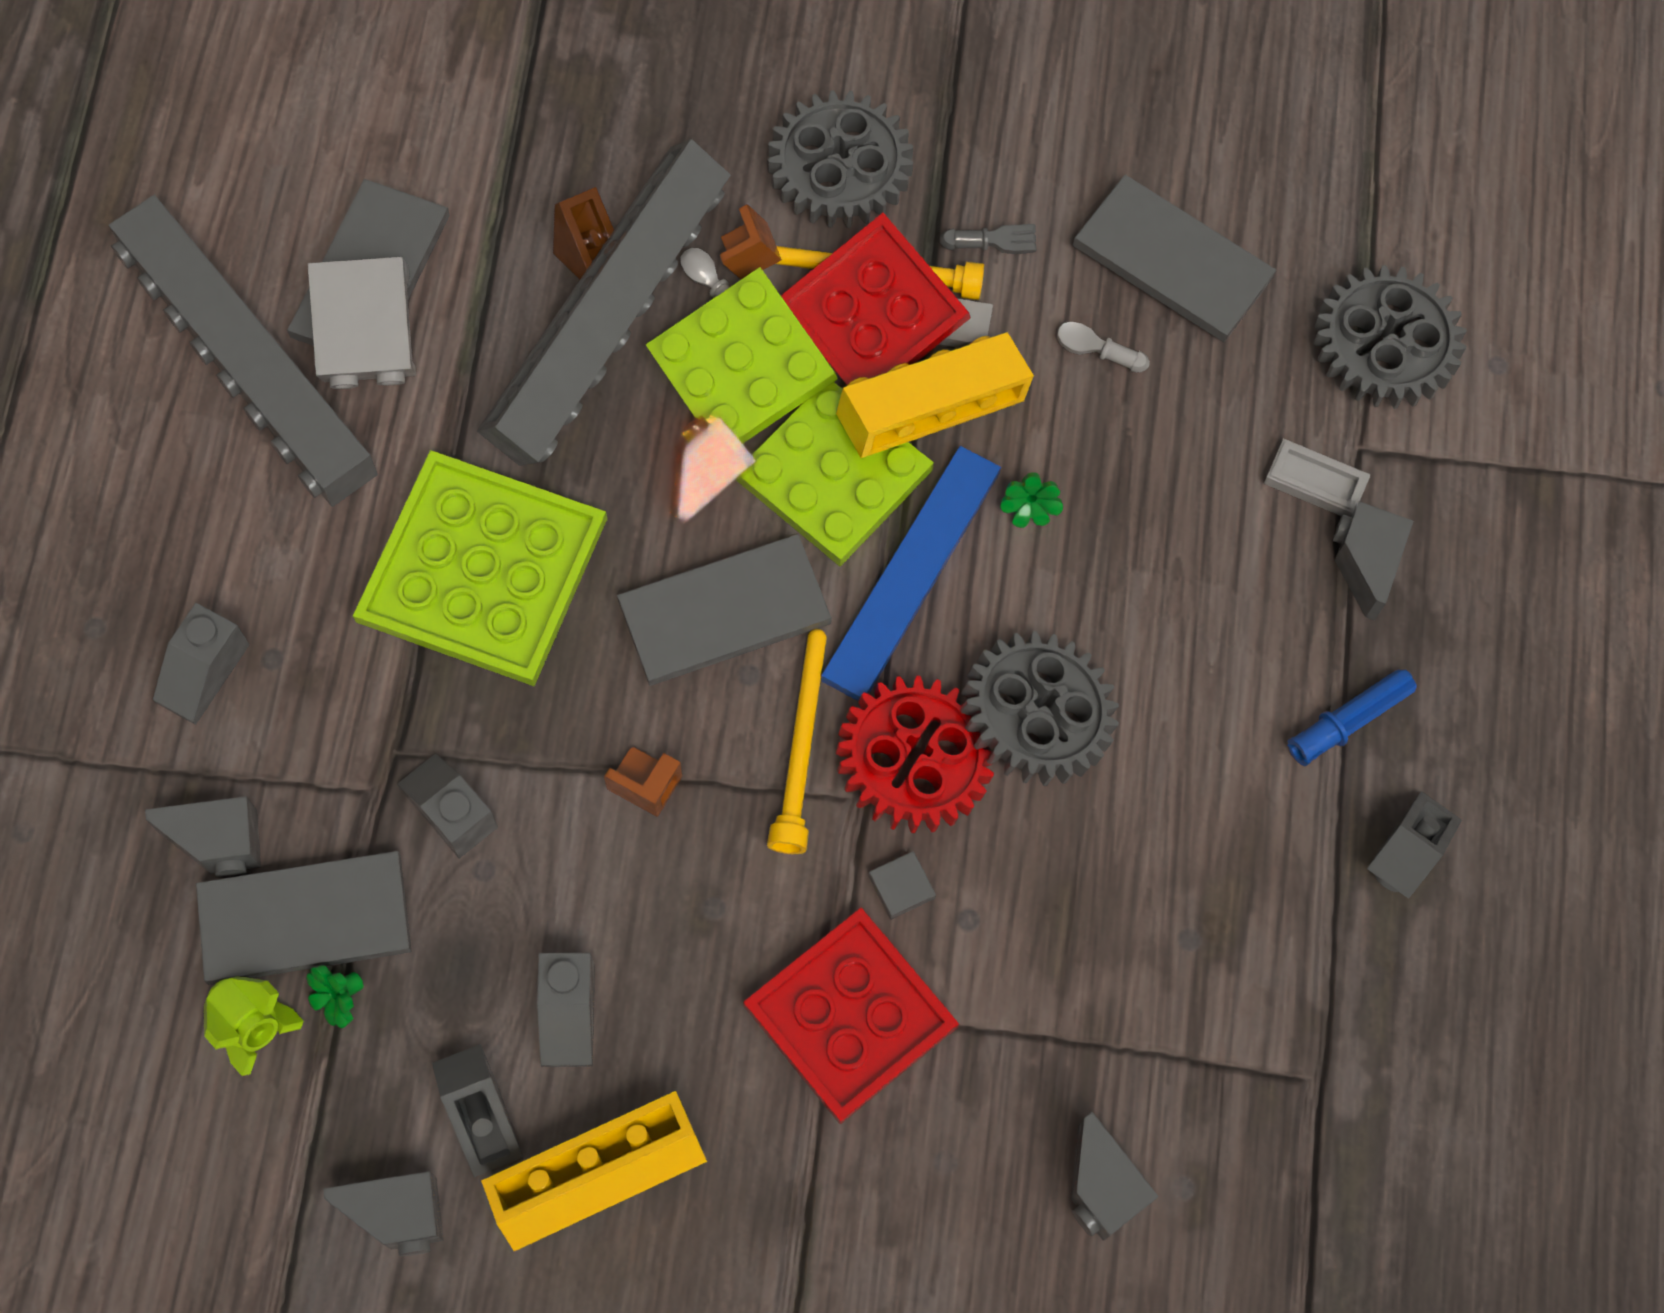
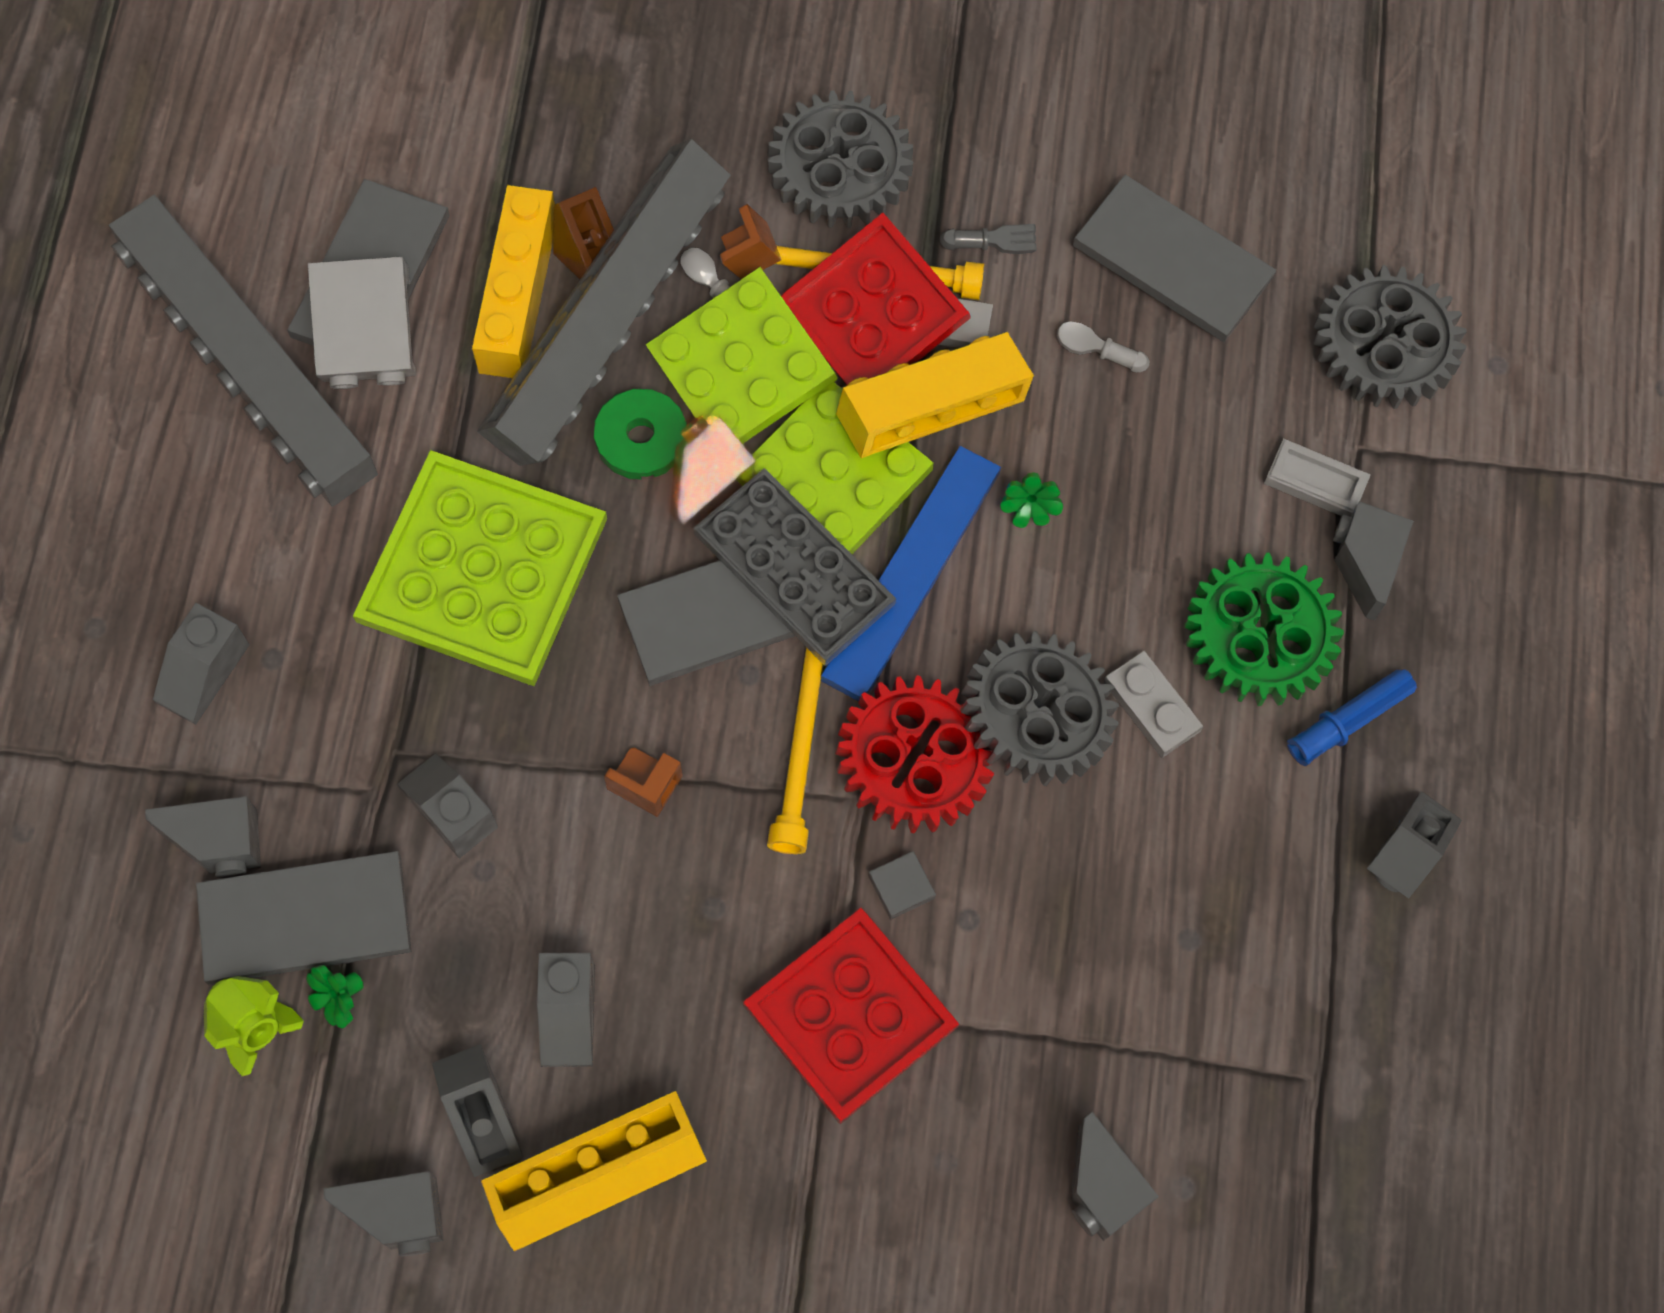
(514, 281): none -> yellow brick
(636, 409): none -> green tile
(794, 566): none -> dark grey tile
(1153, 704): none -> light grey plate
(1220, 633): none -> green gear

